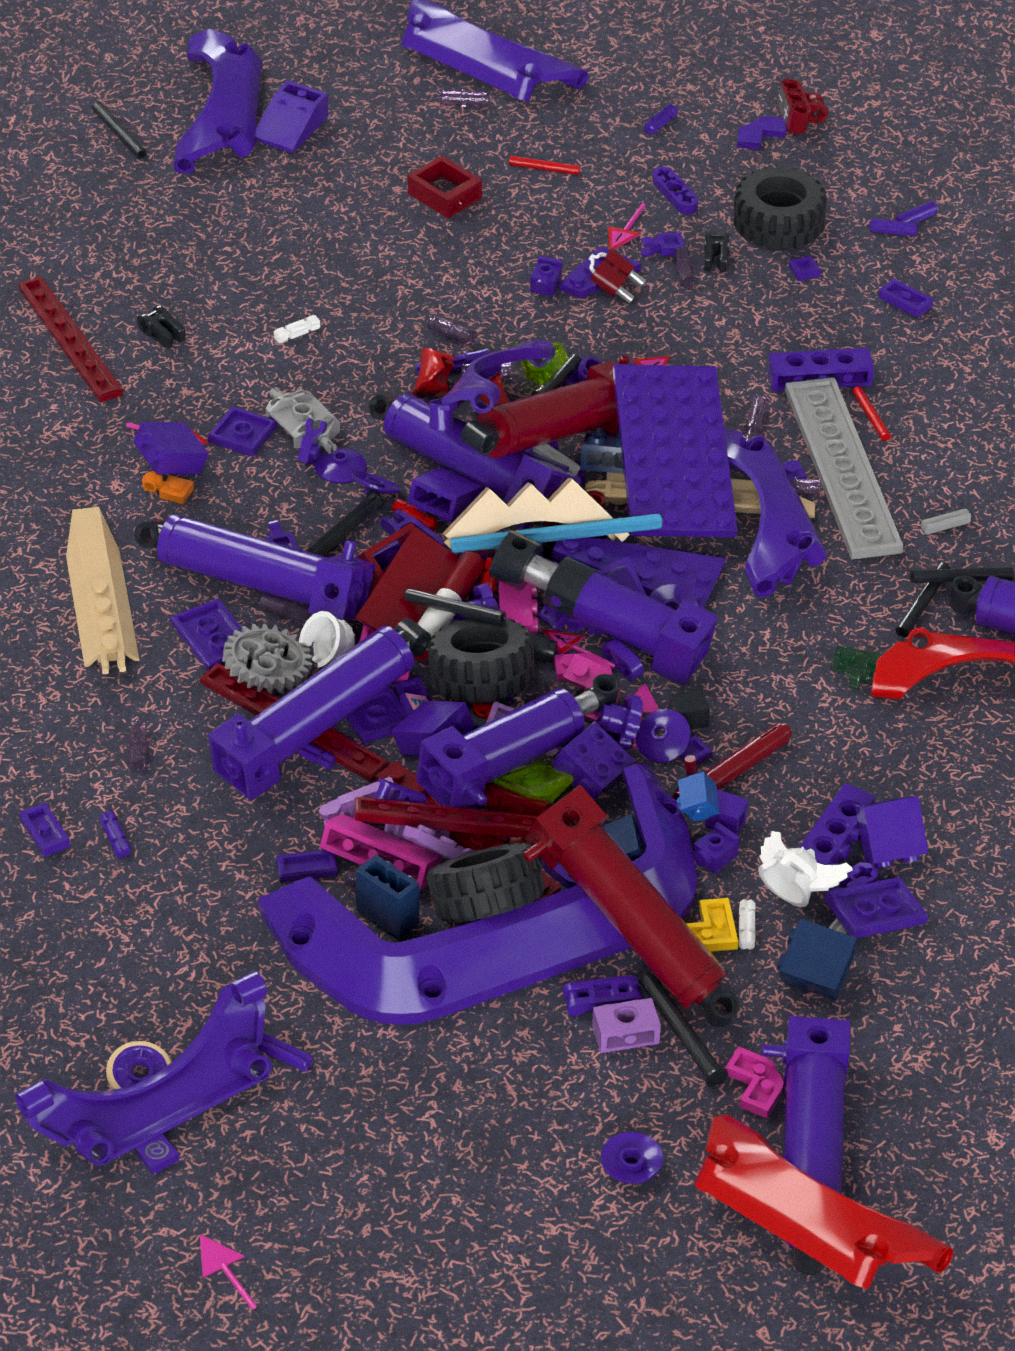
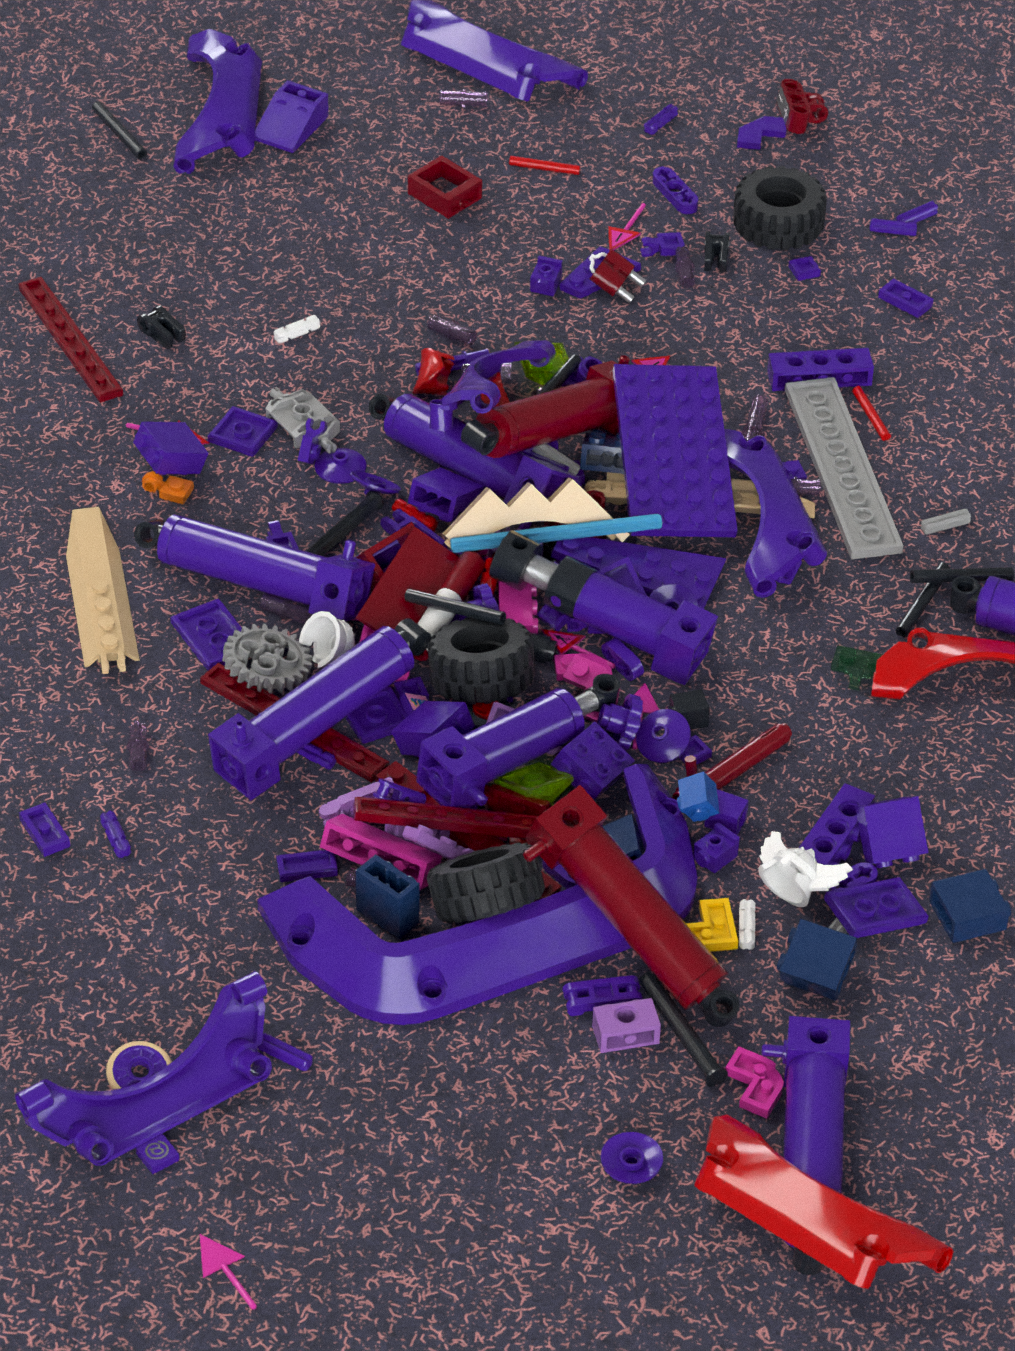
(969, 905): none -> dark blue brick

